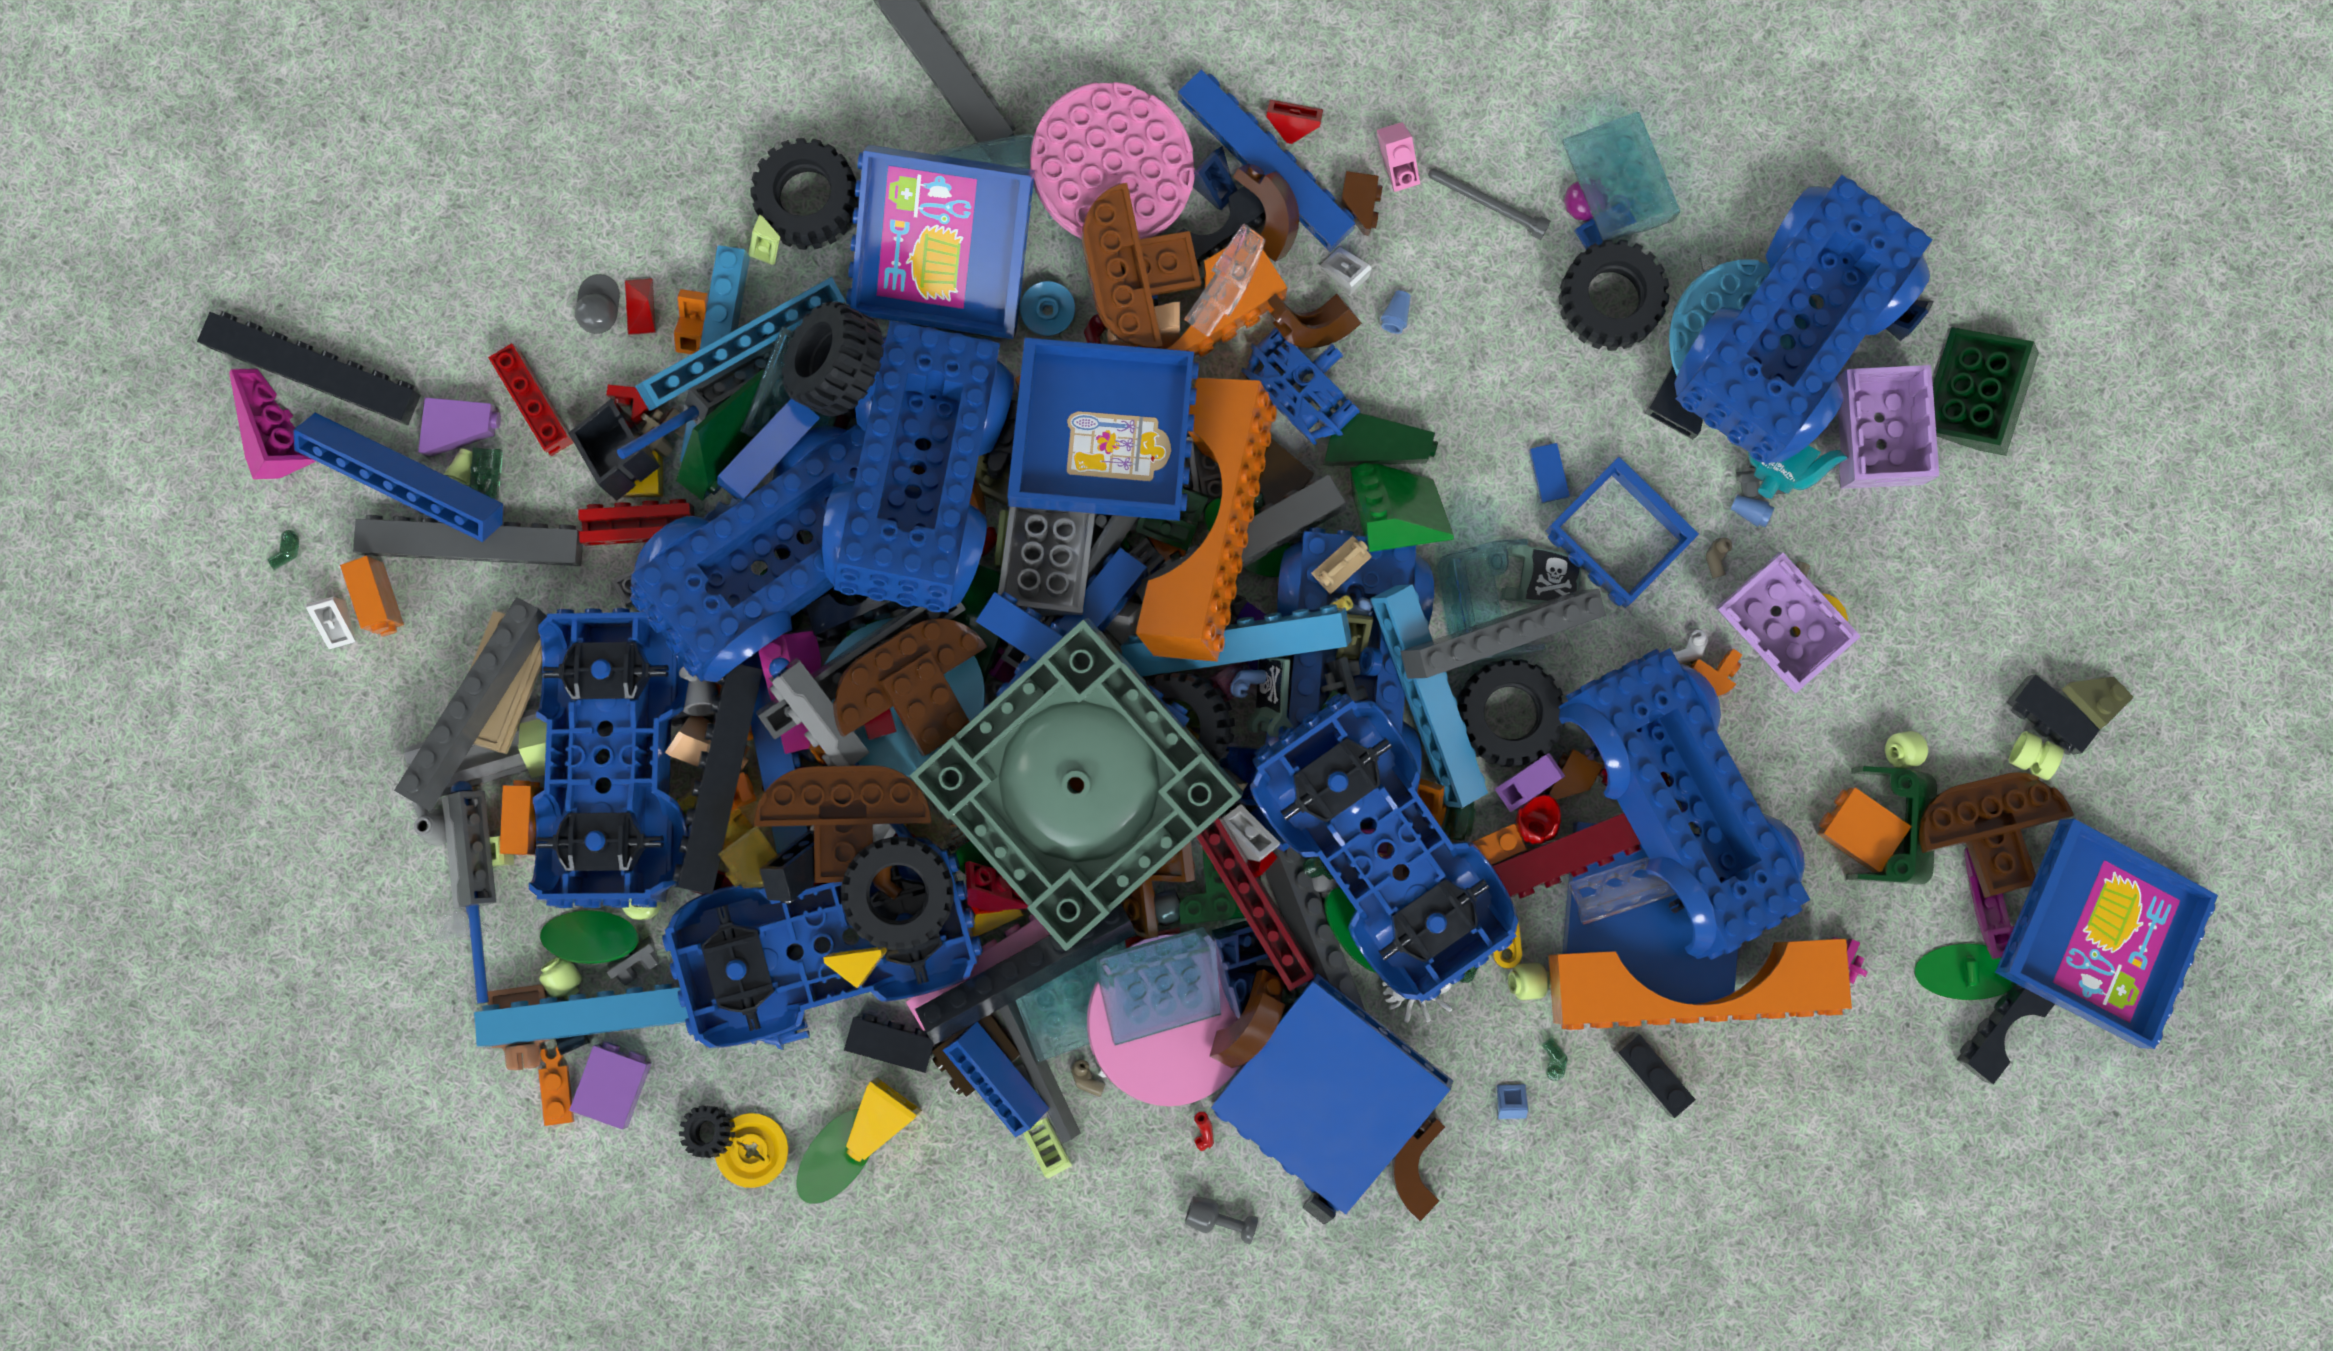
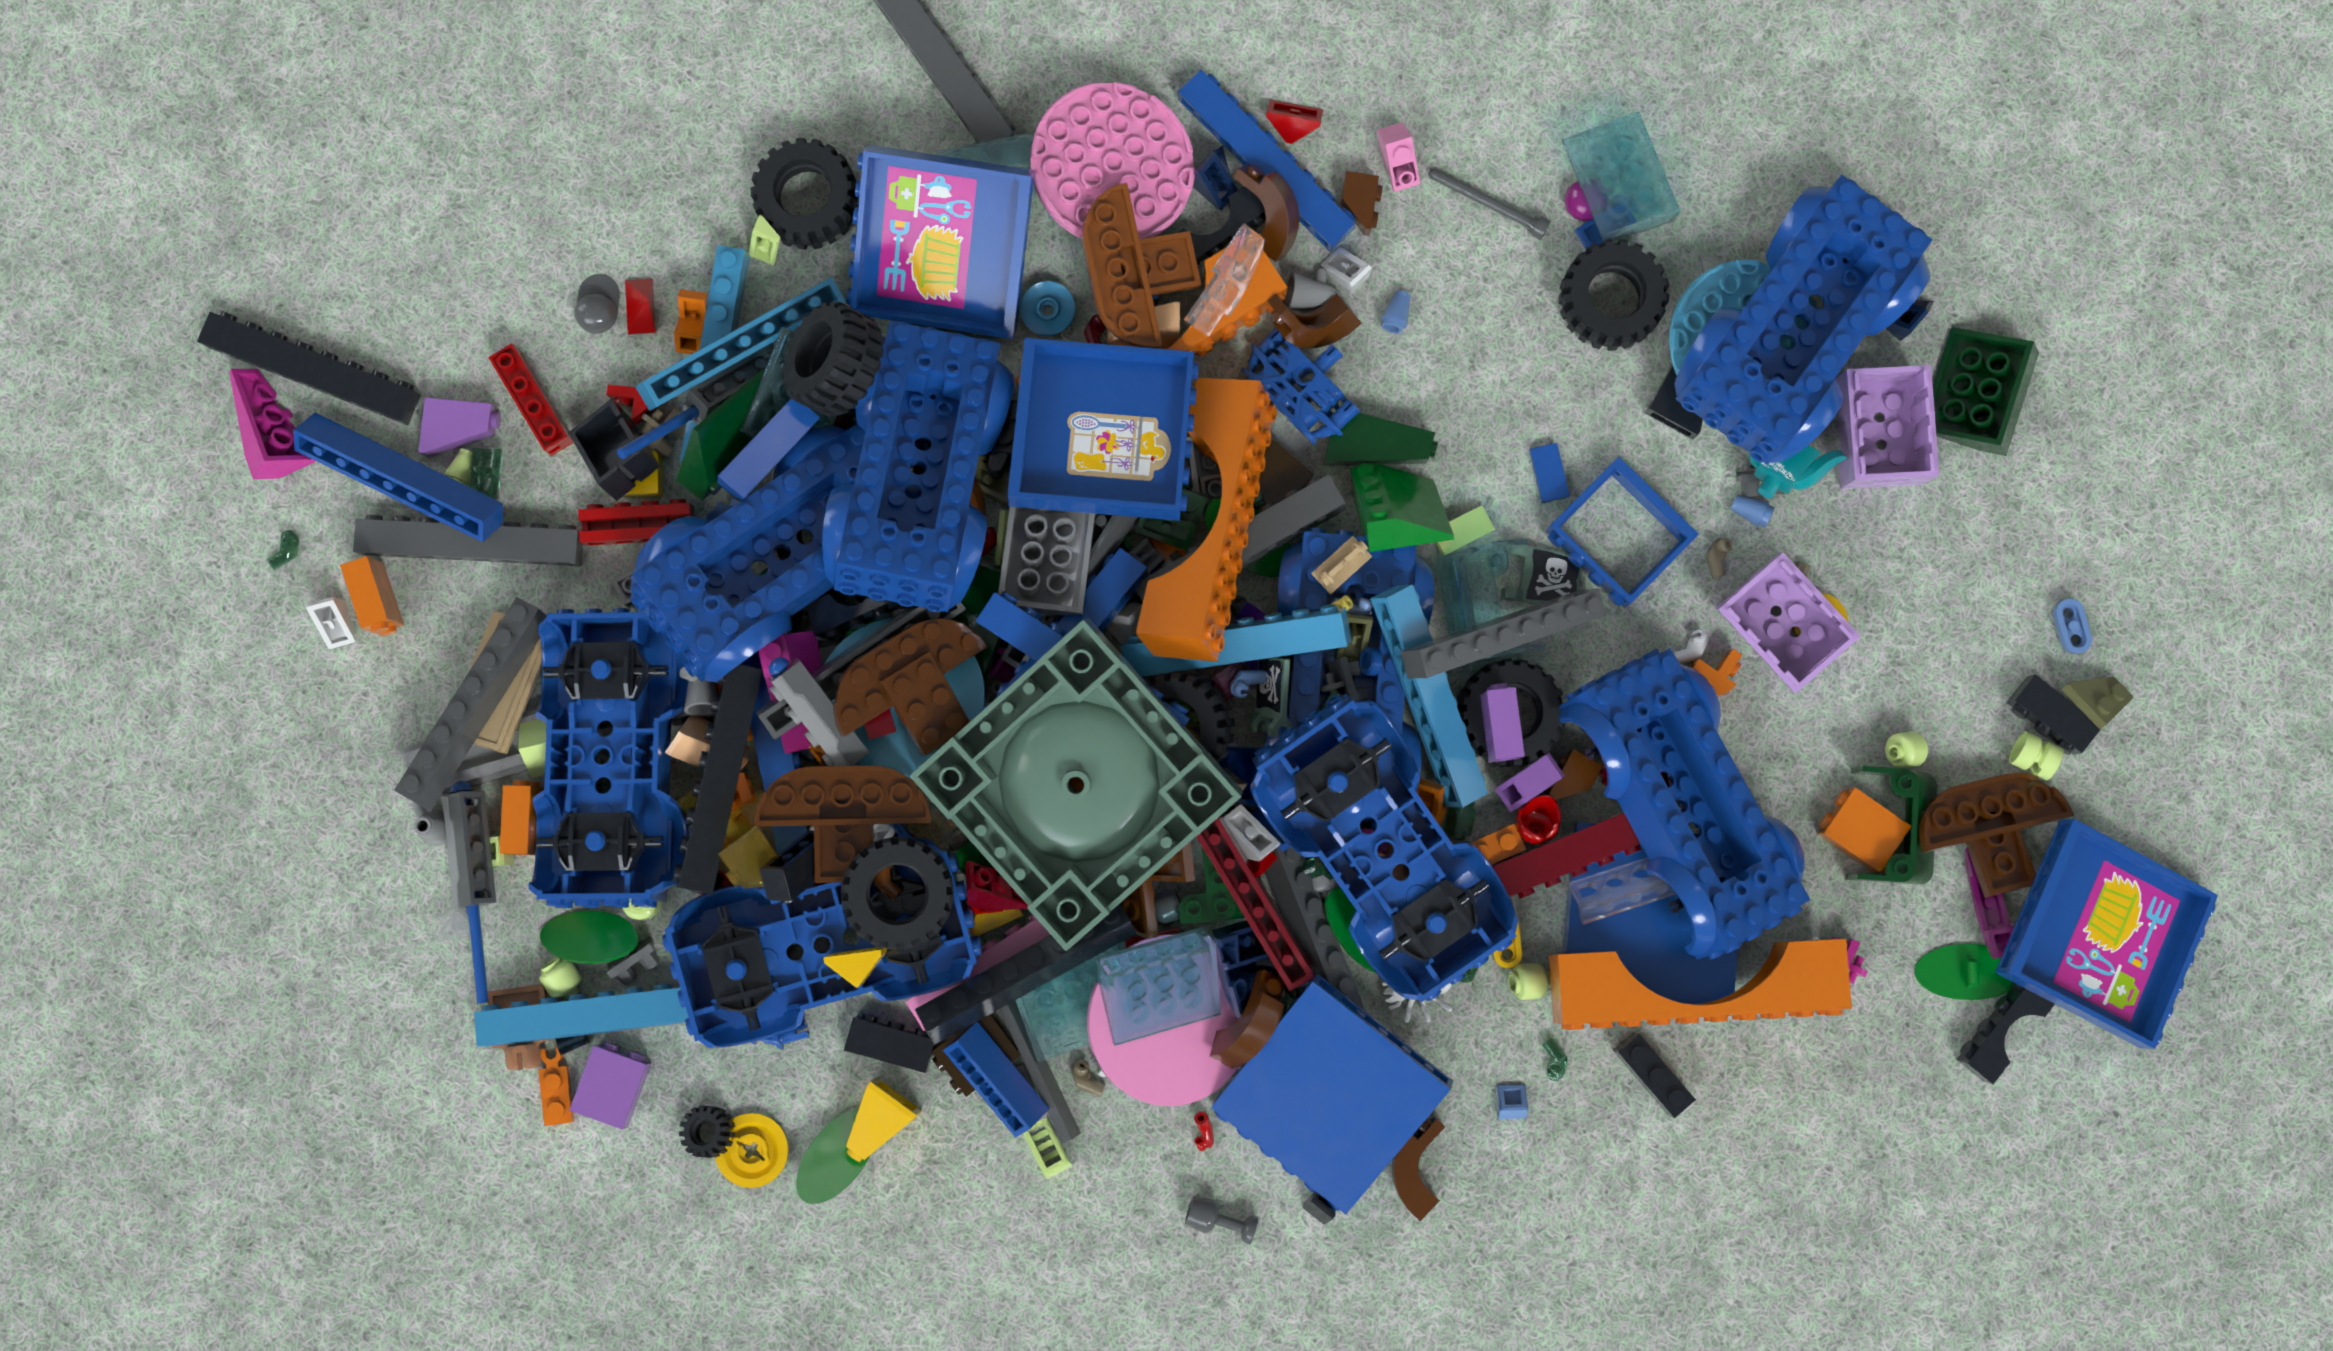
(1309, 293): none -> light grey piece
(1466, 530): none -> yellowish green slope
(1502, 723): none -> medium lavender brick
(2075, 625): none -> medium blue plate

